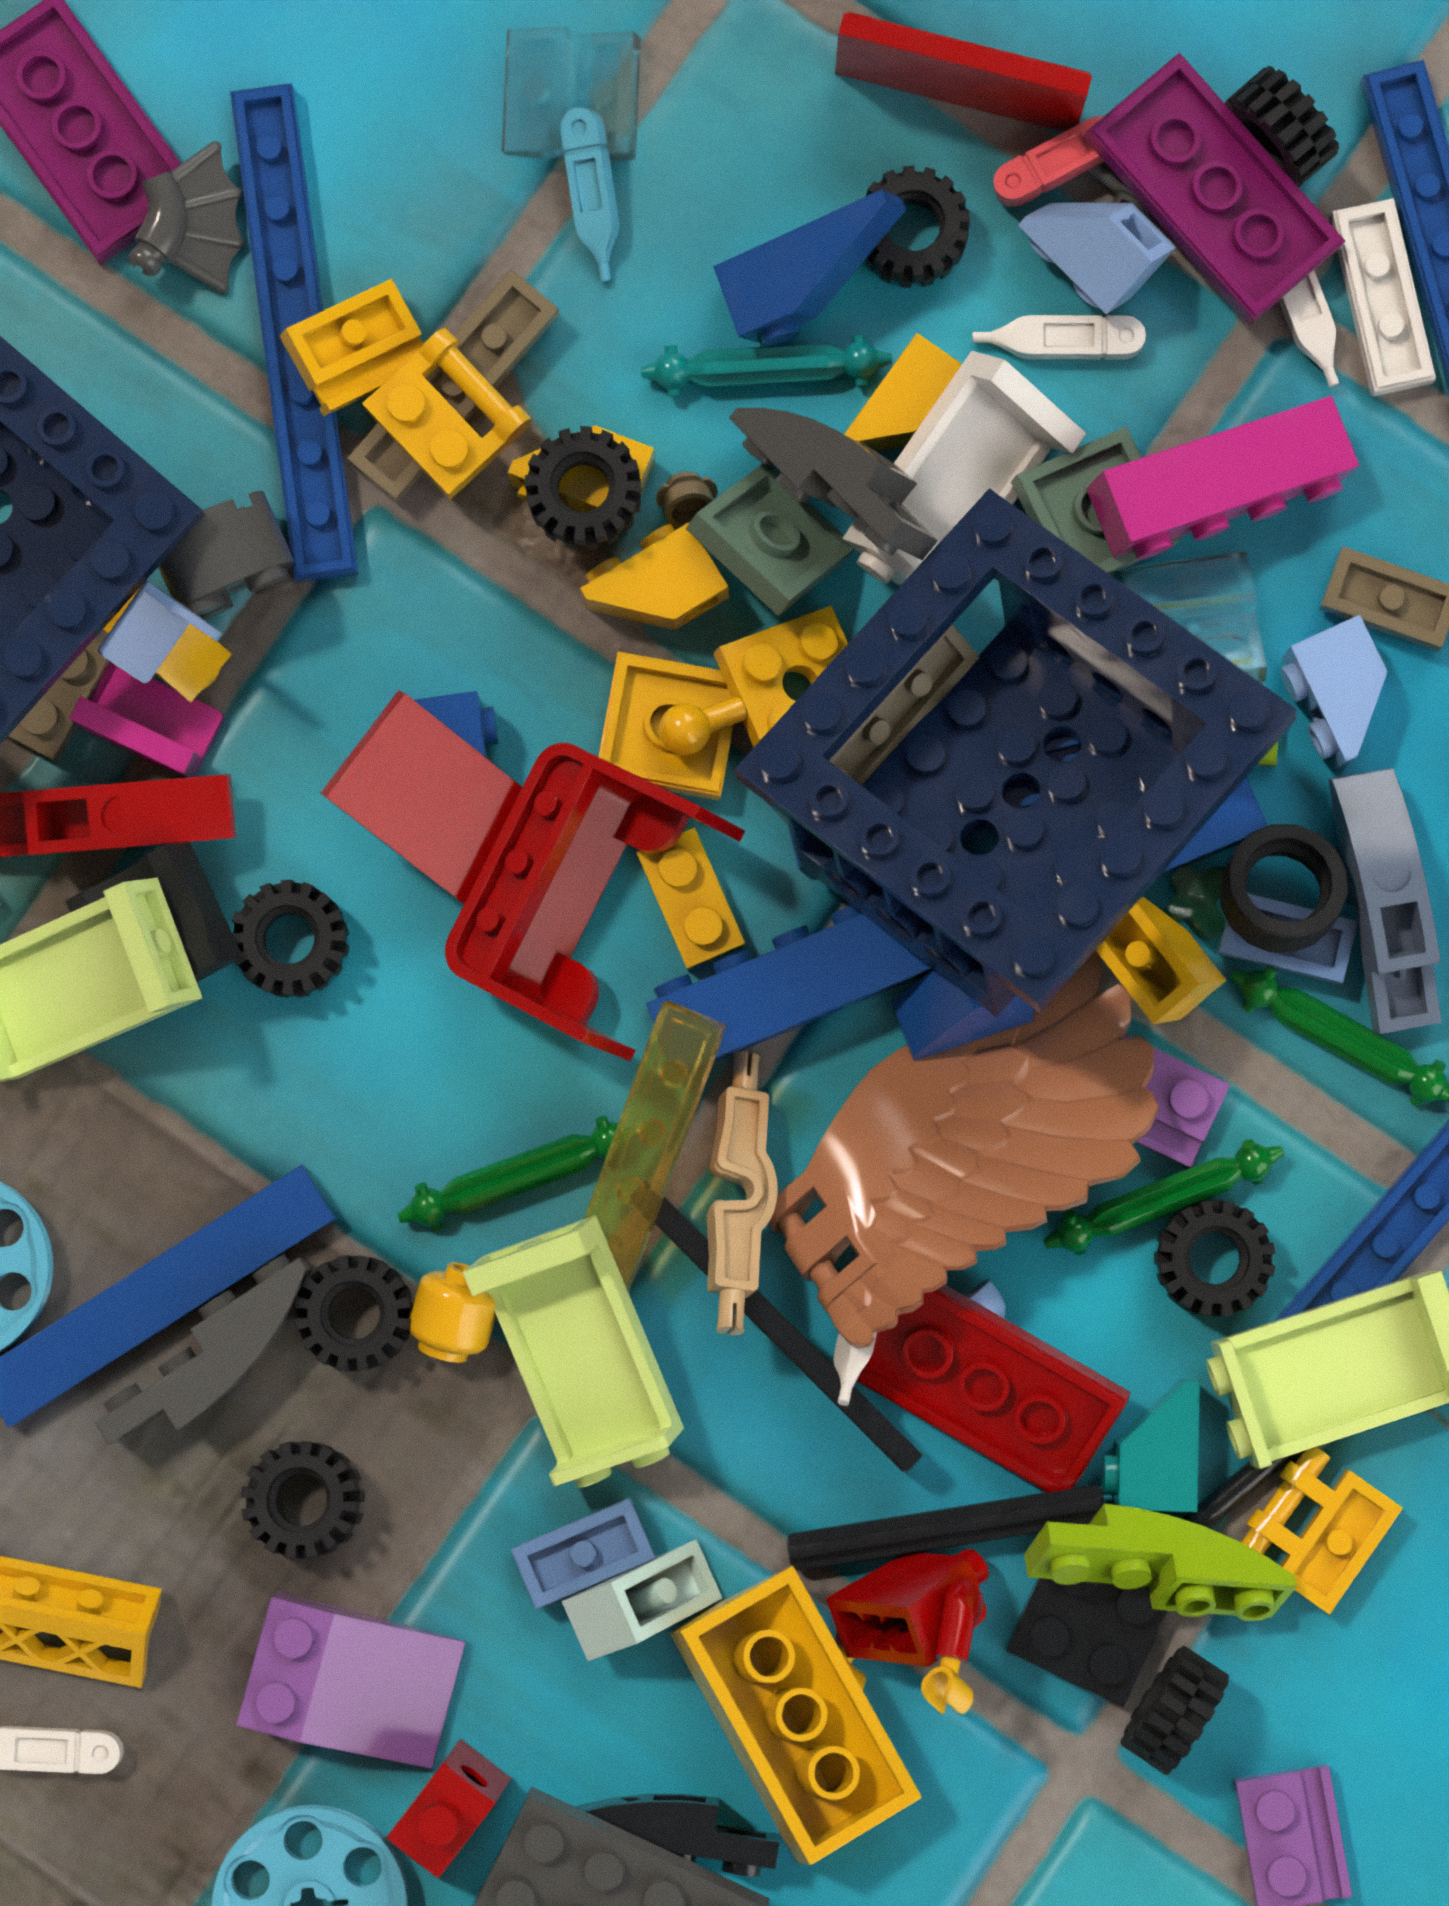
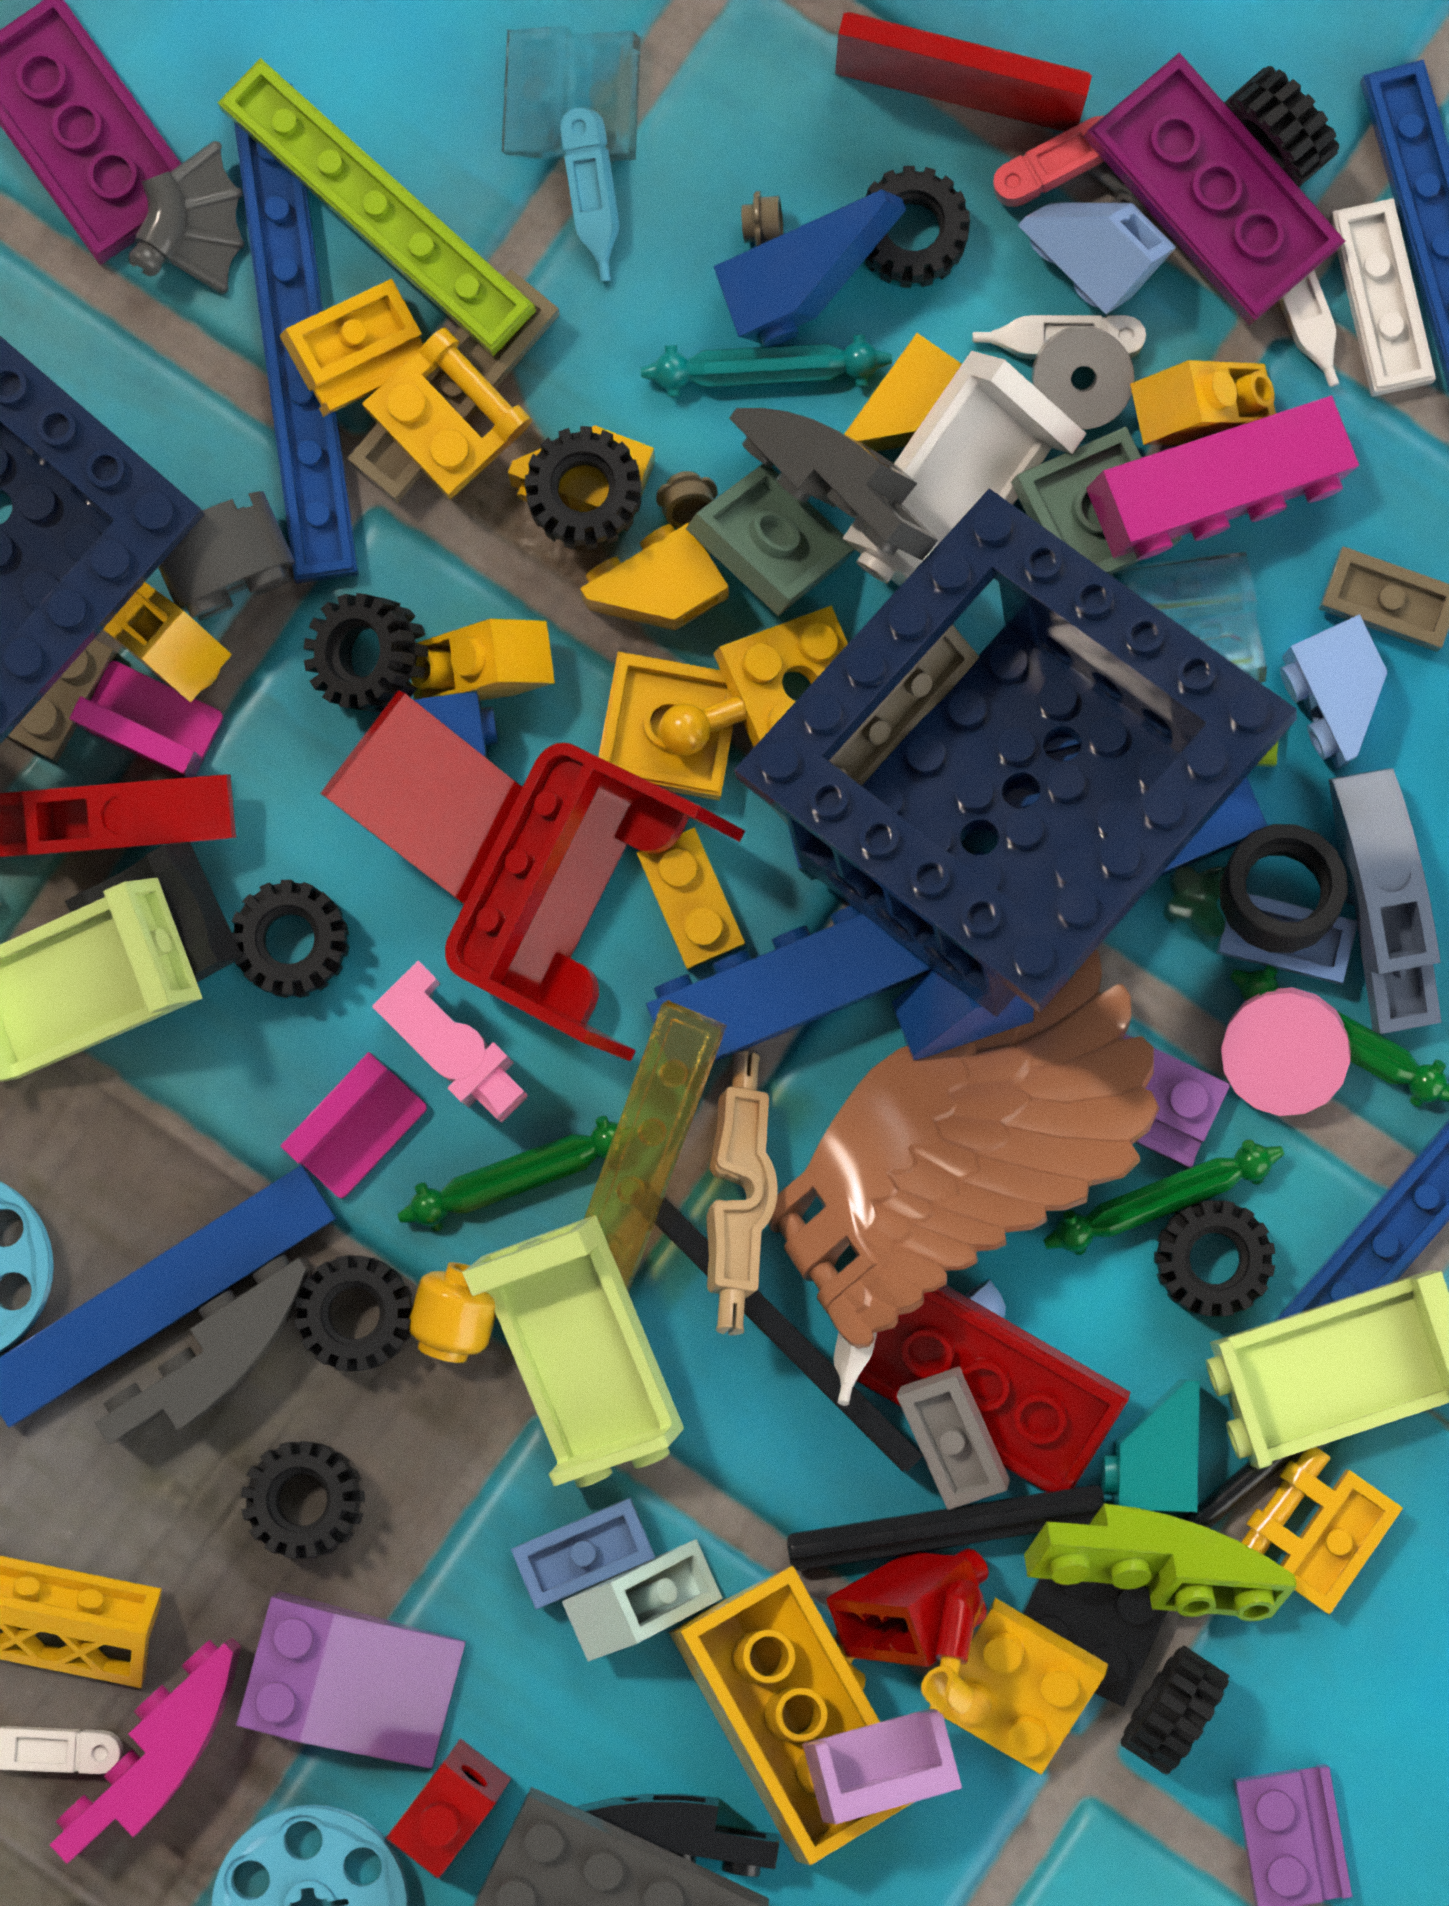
(149, 632): medium blue bracket -> none
(172, 1735): none -> dark pink slope
(335, 646): none -> black tyre
(355, 1126): none -> dark pink panel
(377, 207): none -> lime tile
(450, 1047): none -> bright pink hips
(487, 657): none -> yellow slope
(762, 219): none -> dark tan plate
(882, 1766): none -> lavender panel
(953, 1438): none -> light grey plate
(1024, 1686): none -> yellow plate
(1090, 348): none -> light grey piece
(1159, 963): yellow slope -> none
(1200, 400): none -> yellow slope
(1286, 1051): none -> bright pink tile

